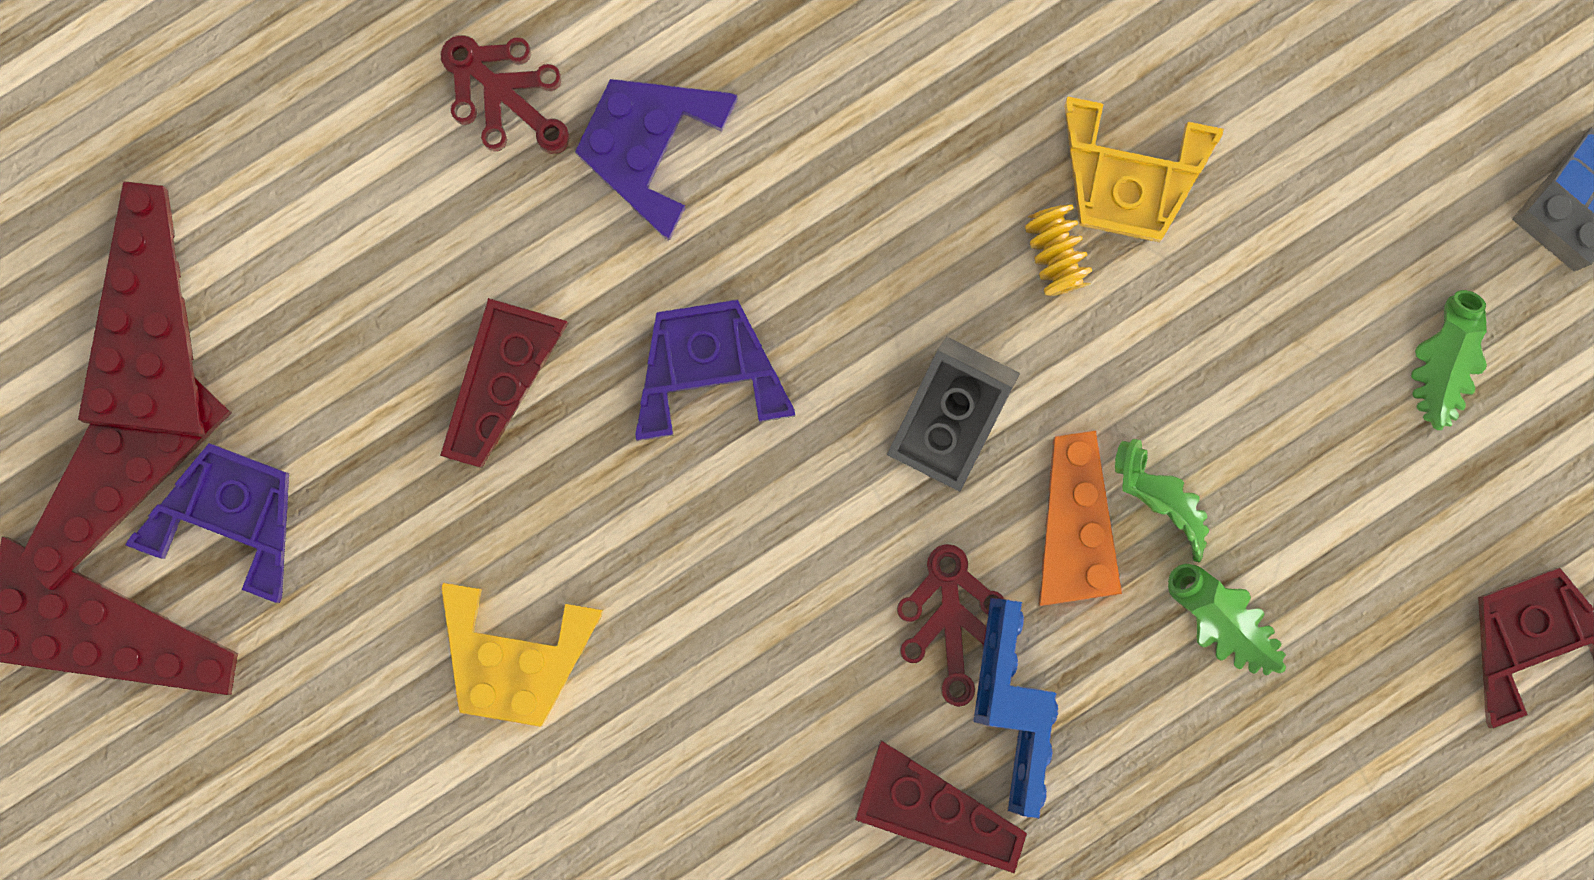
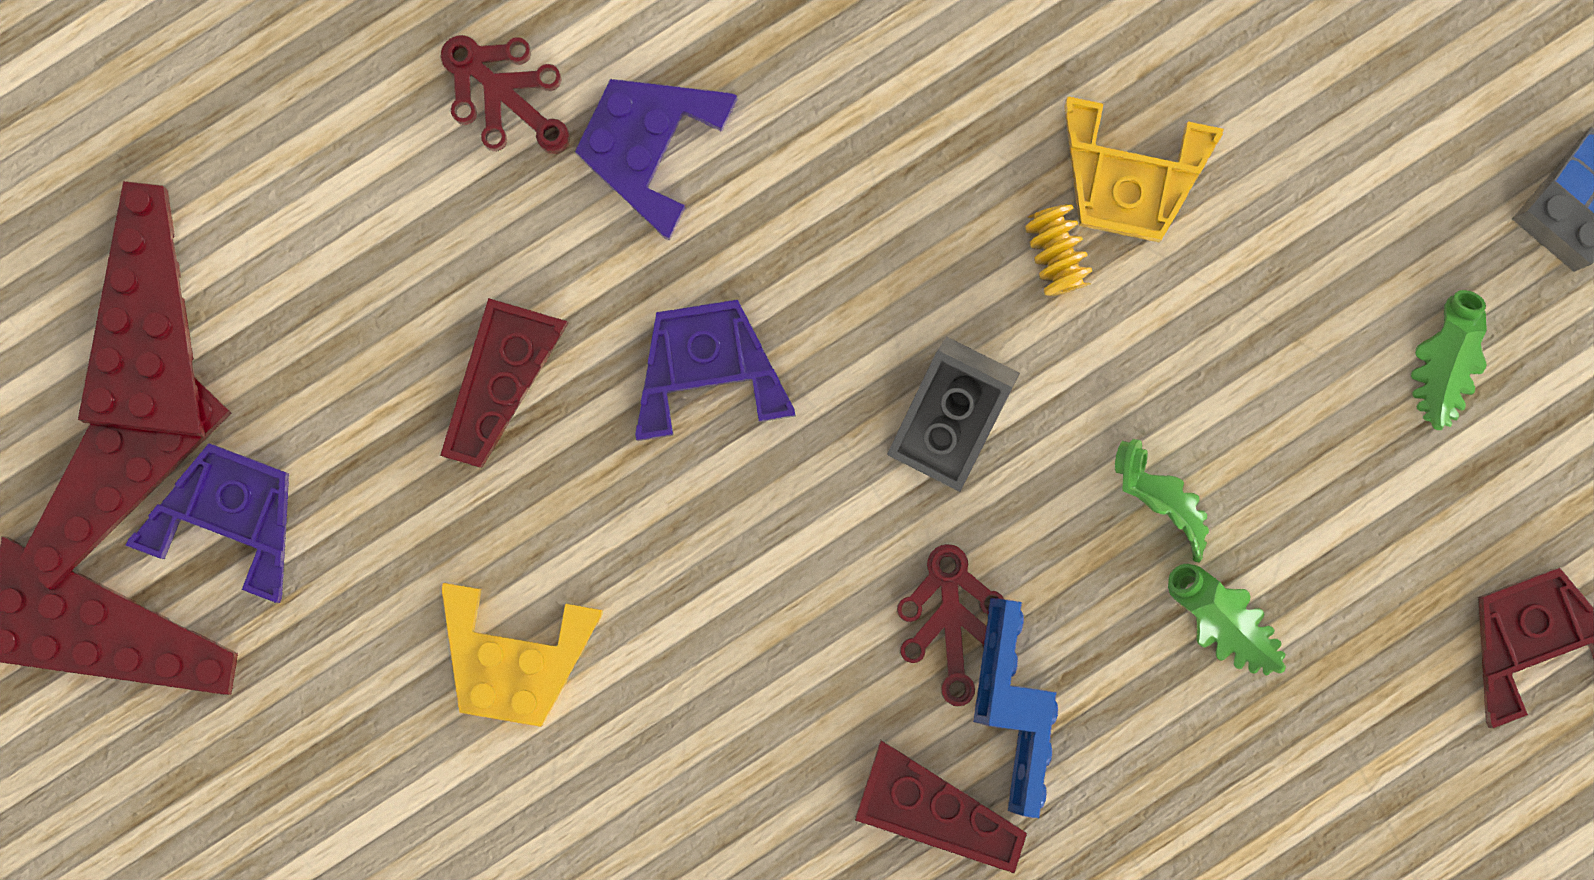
(1079, 539): orange wing -> none

